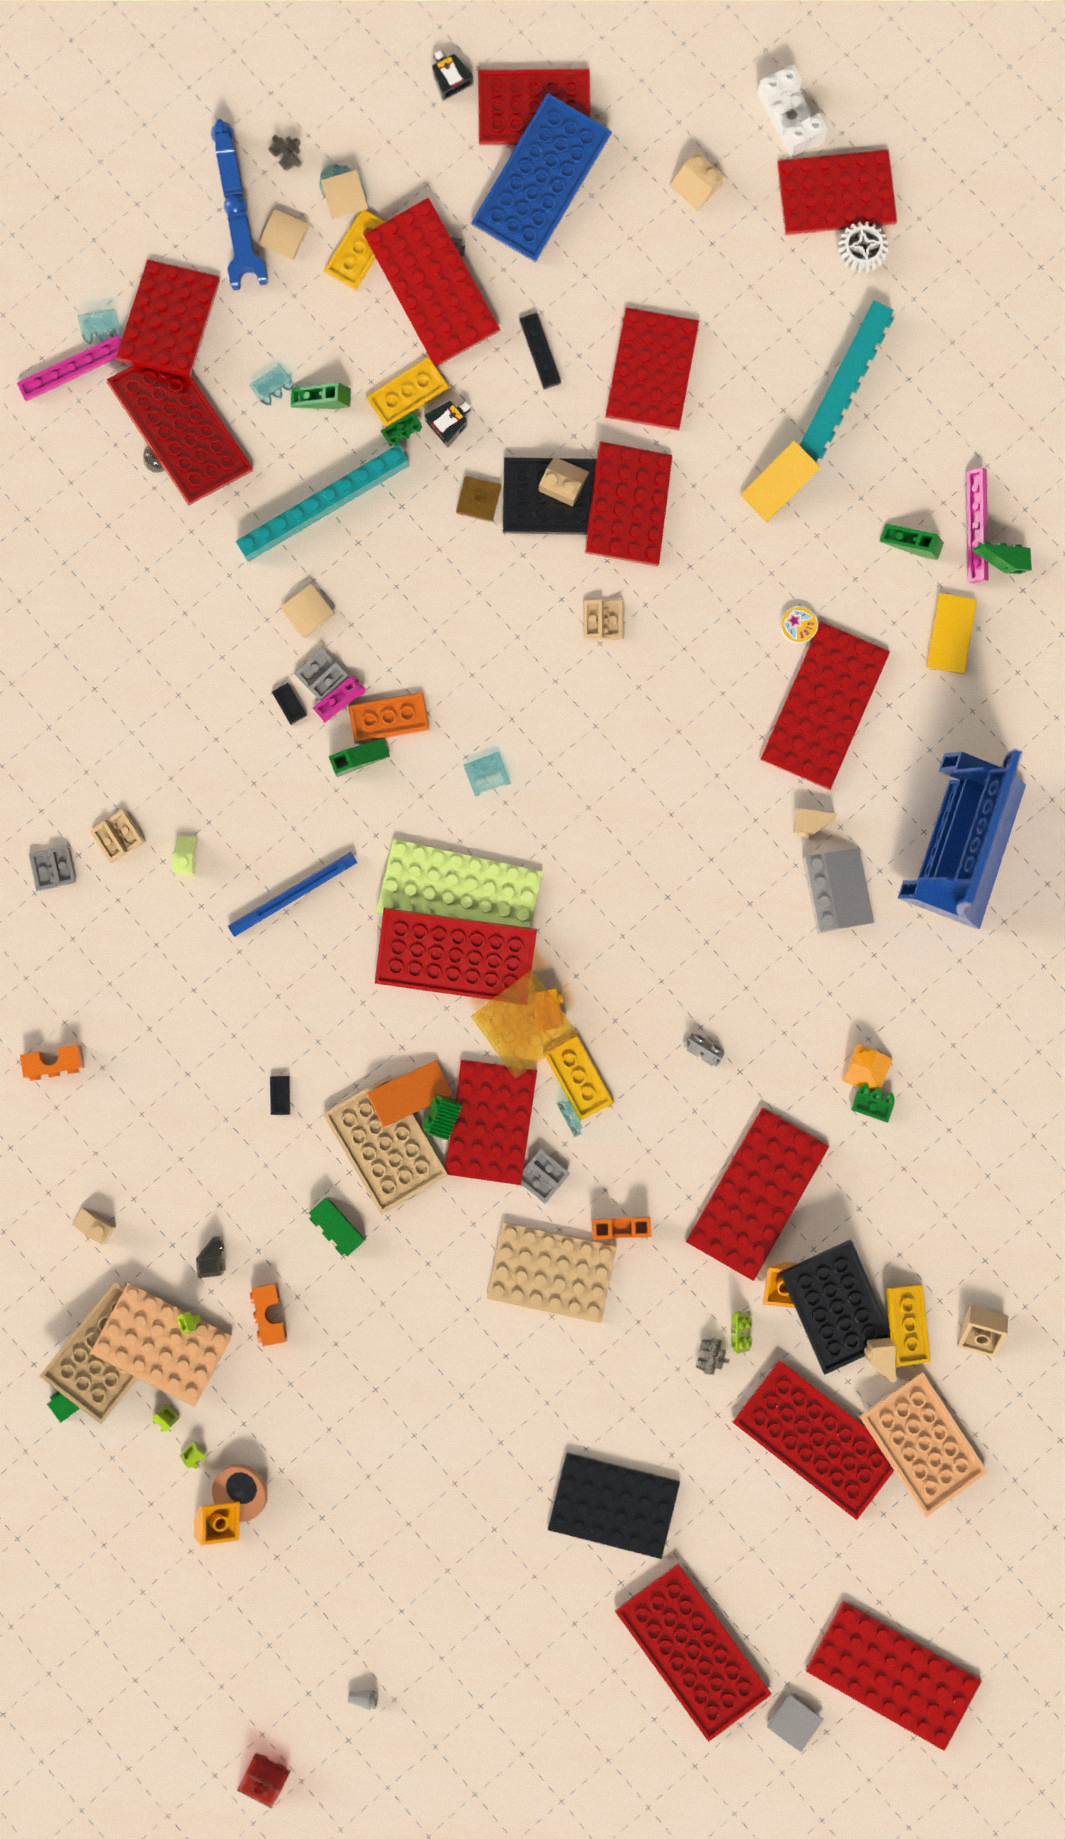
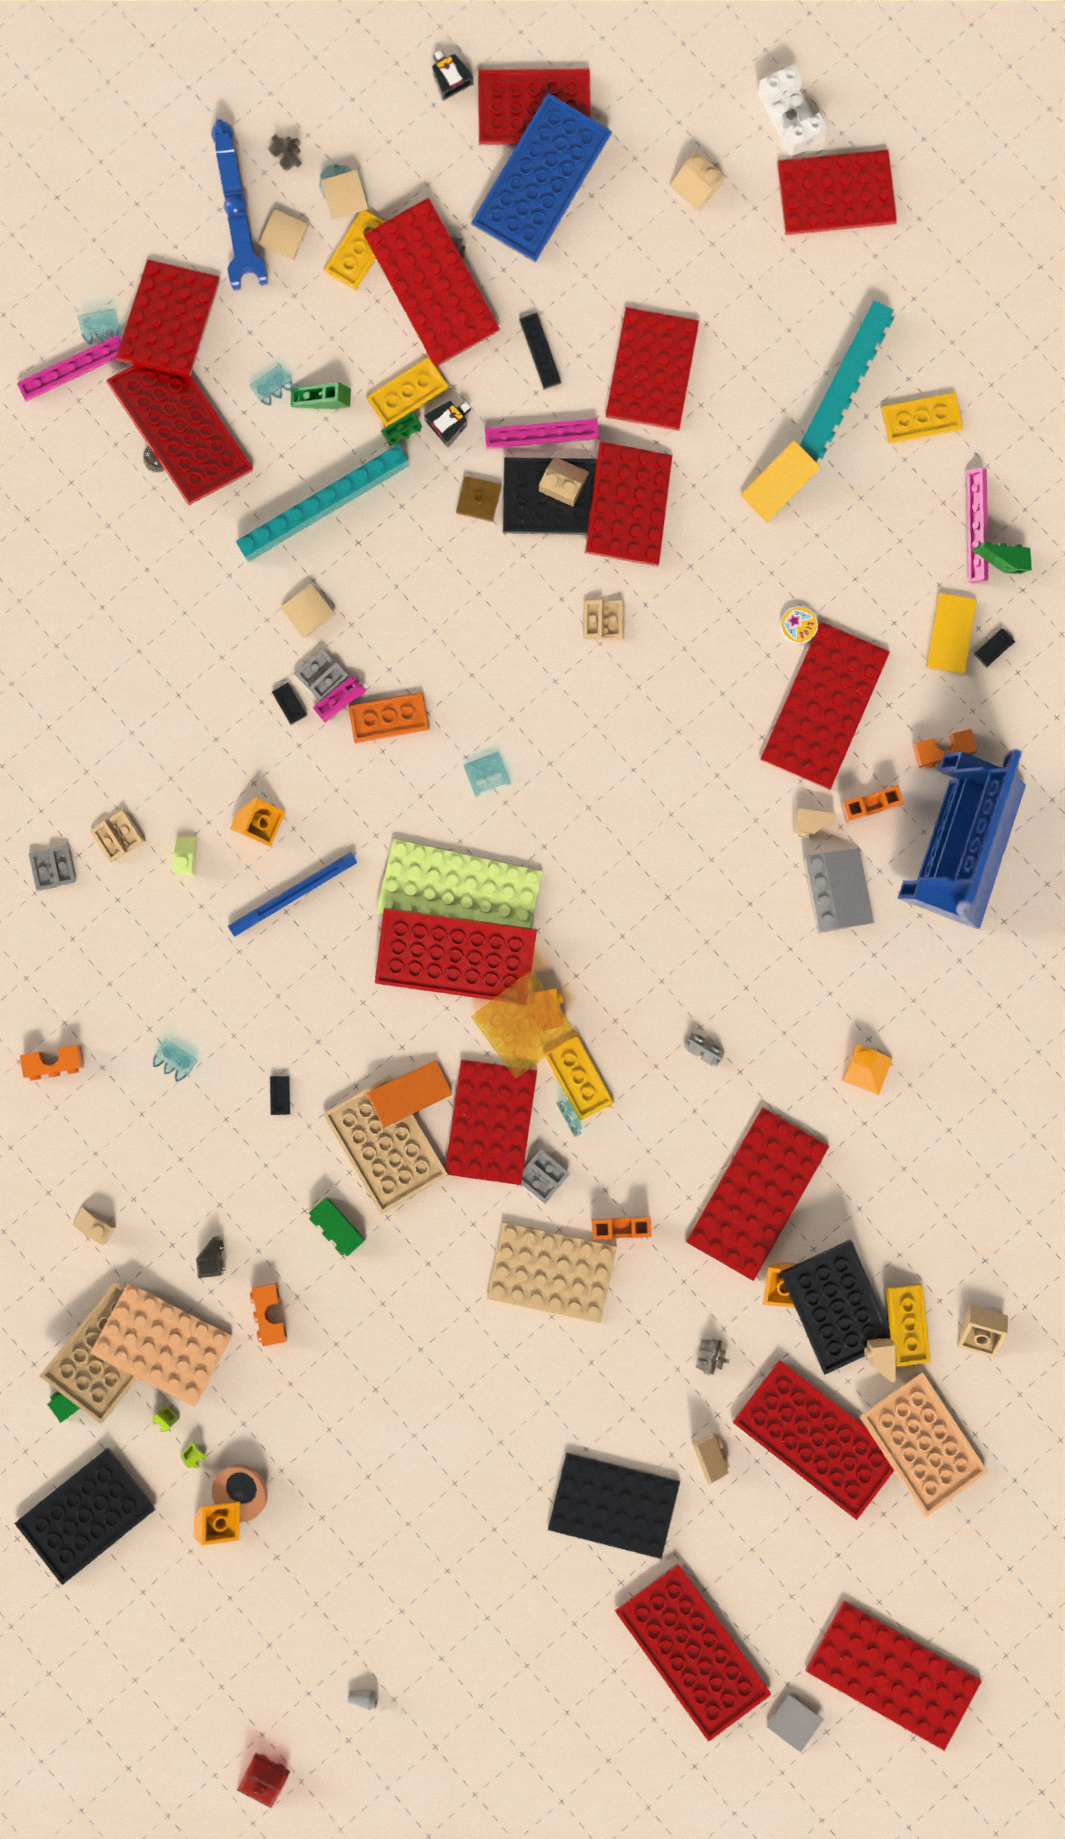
(85, 1516): none -> black plate
(174, 1059): none -> clear light blue plate
(188, 1322): lime tile -> none
(258, 821): none -> light orange slope
(358, 757): green slope -> none
(441, 1116): green brick -> none
(541, 433): none -> dark pink plate
(710, 1458): none -> tan slope
(743, 1340): lime hinge -> none
(872, 804): none -> orange arch
(873, 1105): green plate -> none
(877, 243): white gear -> none
(913, 541): green slope -> none
(921, 418): none -> yellow tile
(928, 753): none -> orange arch
(994, 647): none -> black tile

